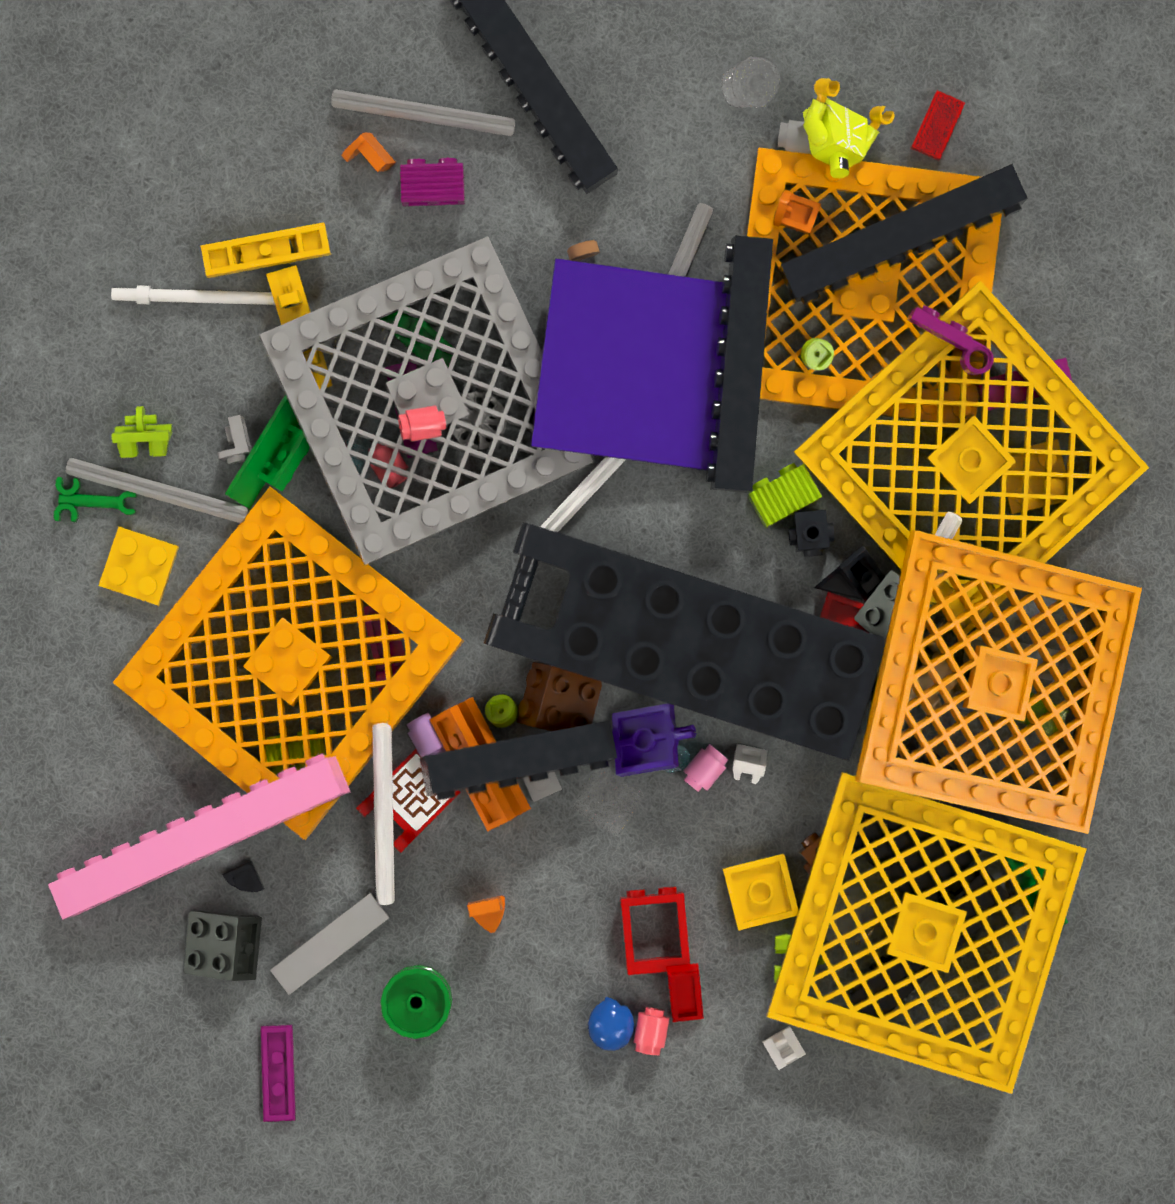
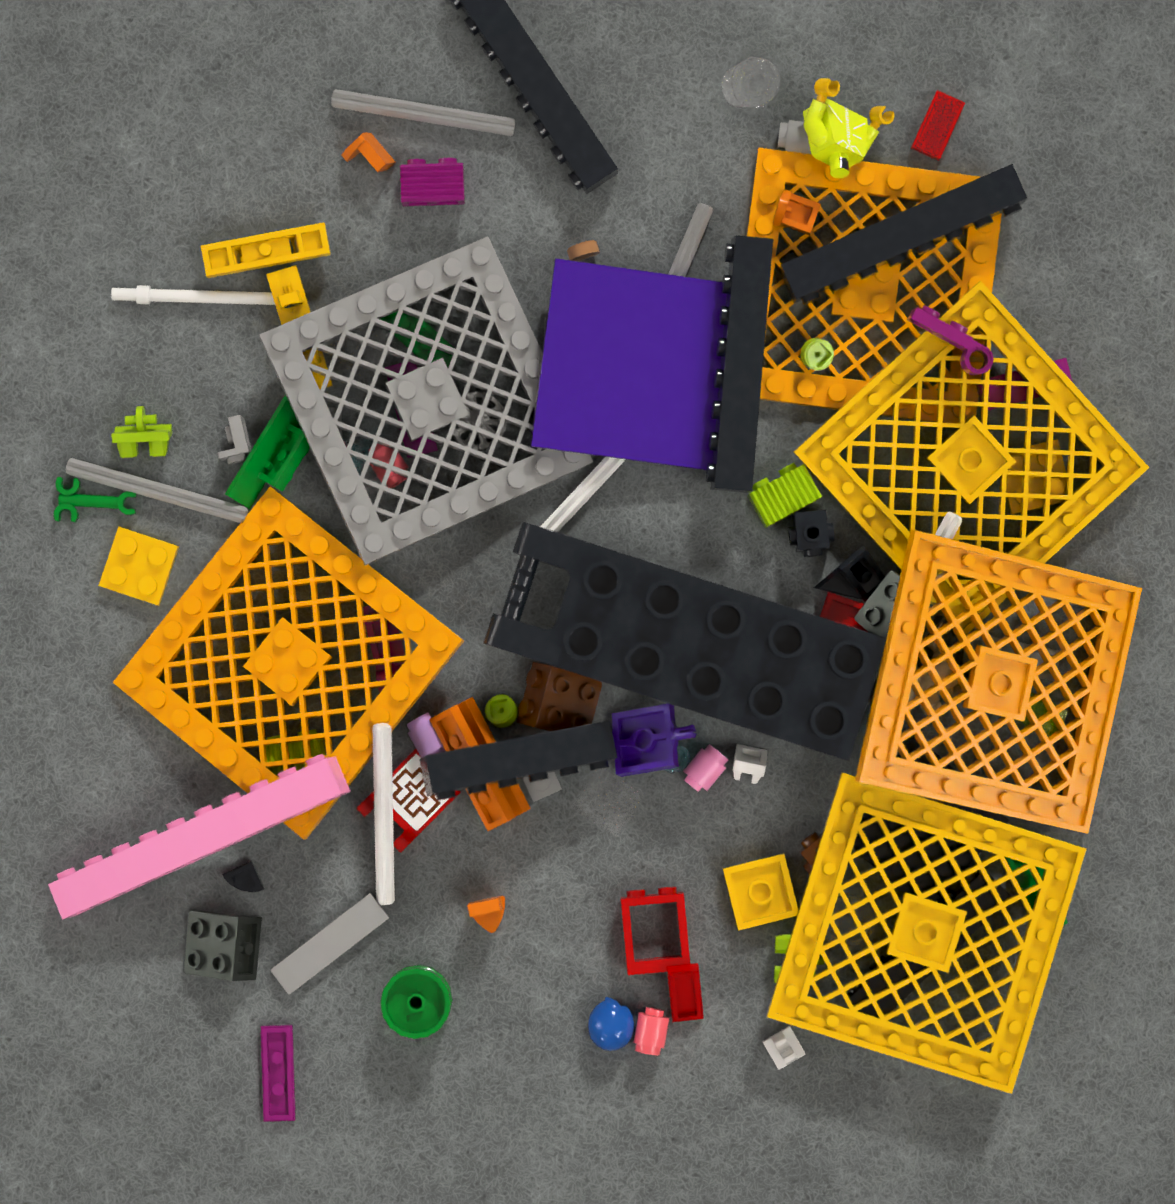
(421, 423): coral brick -> none

